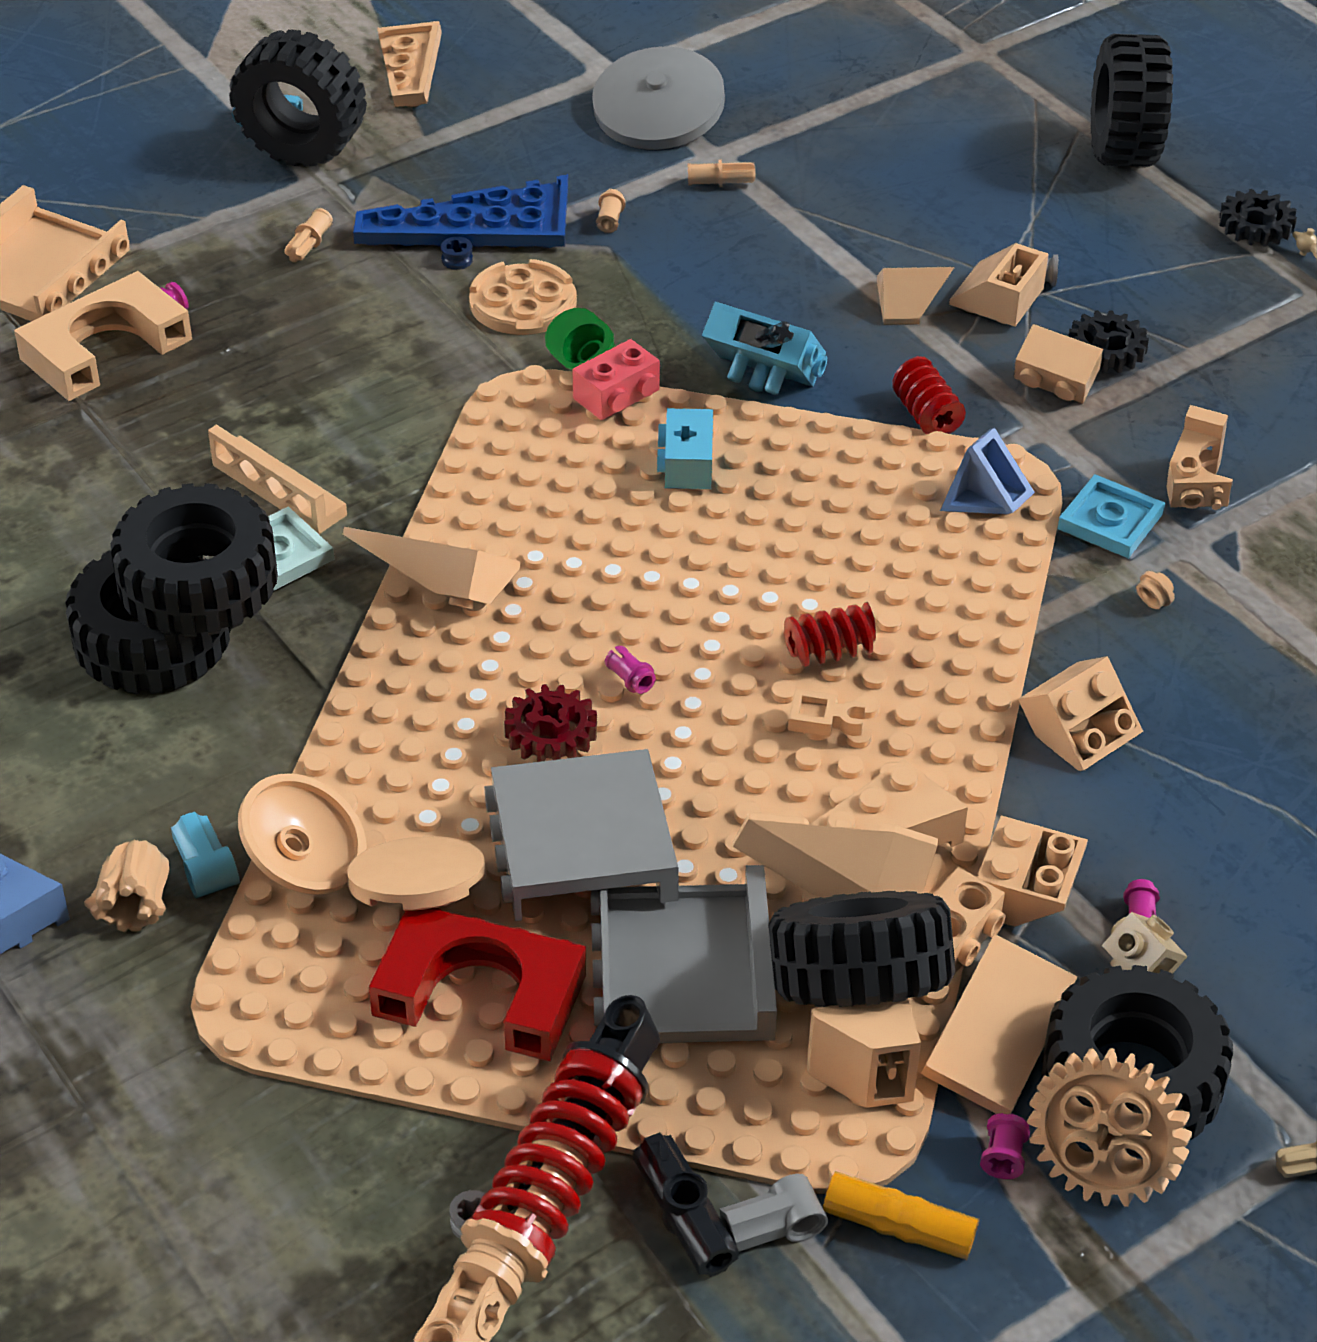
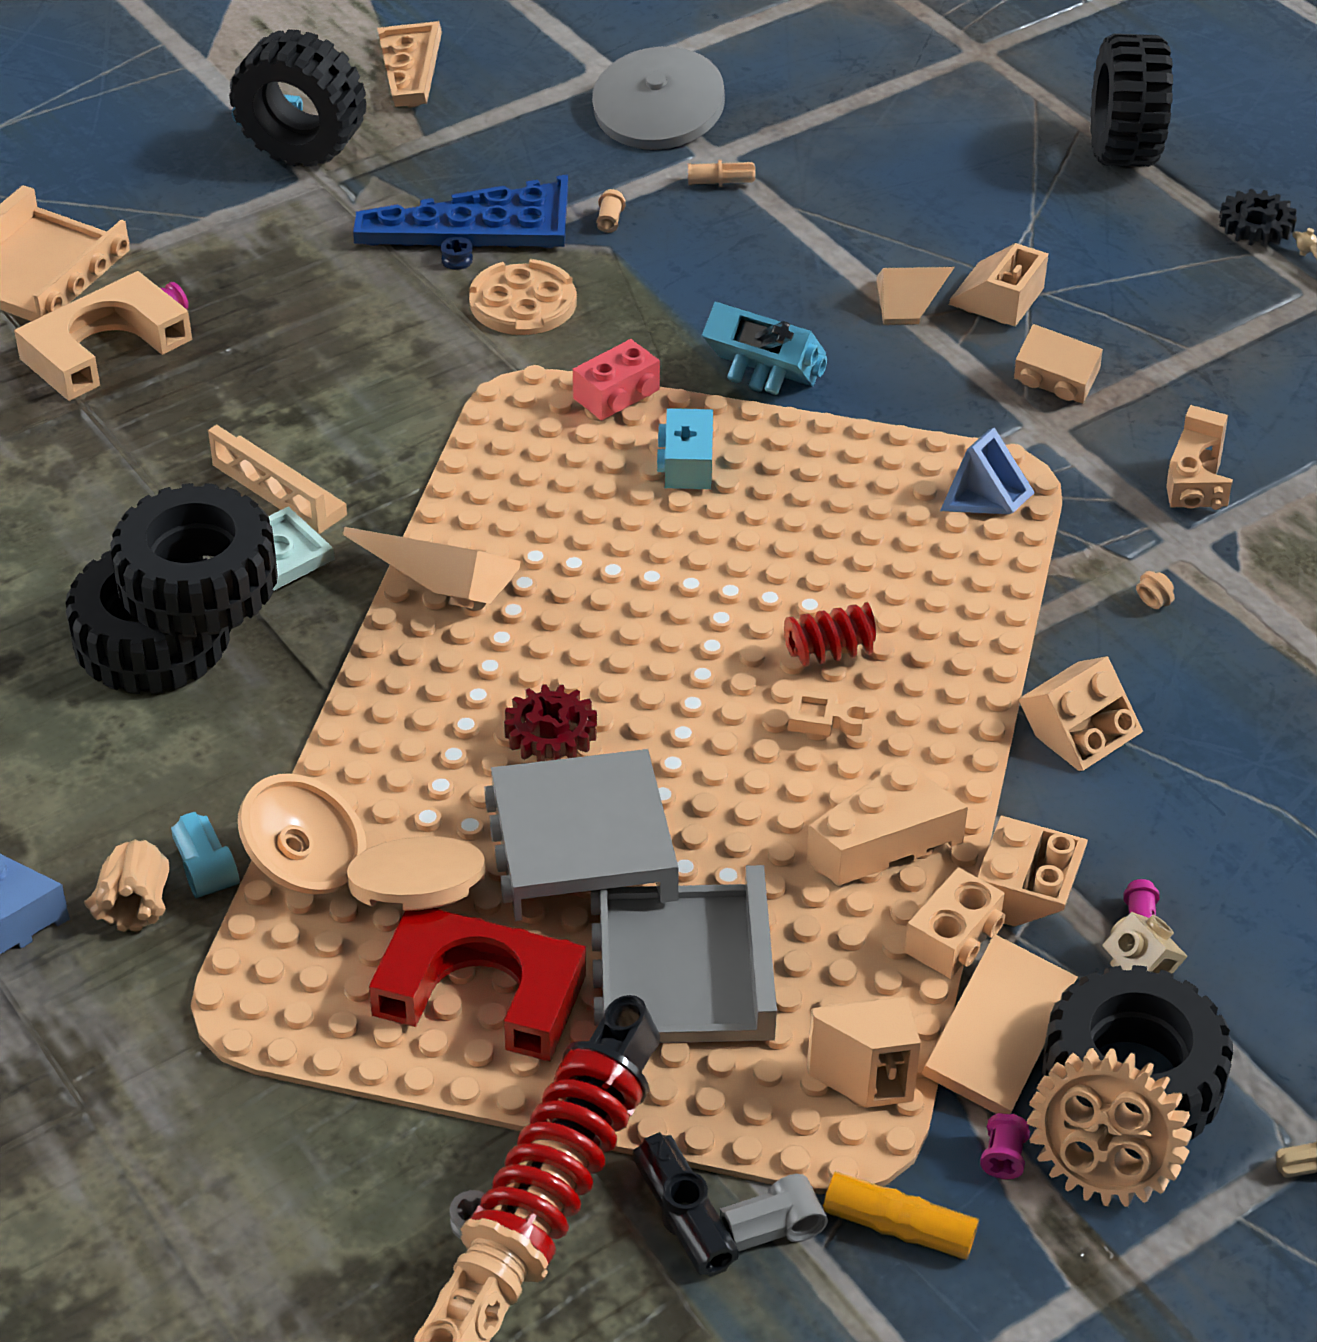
(308, 235): light nougat axle -> none
(578, 337): green piece -> none
(637, 675): dark pink pin -> none
(838, 857): light nougat wedge -> none
(862, 948): black tyre -> none
(928, 396): red piece -> none
(1052, 270): light grey bush -> none
(1111, 516): medium azure plate -> none
(1121, 340): black gear -> none

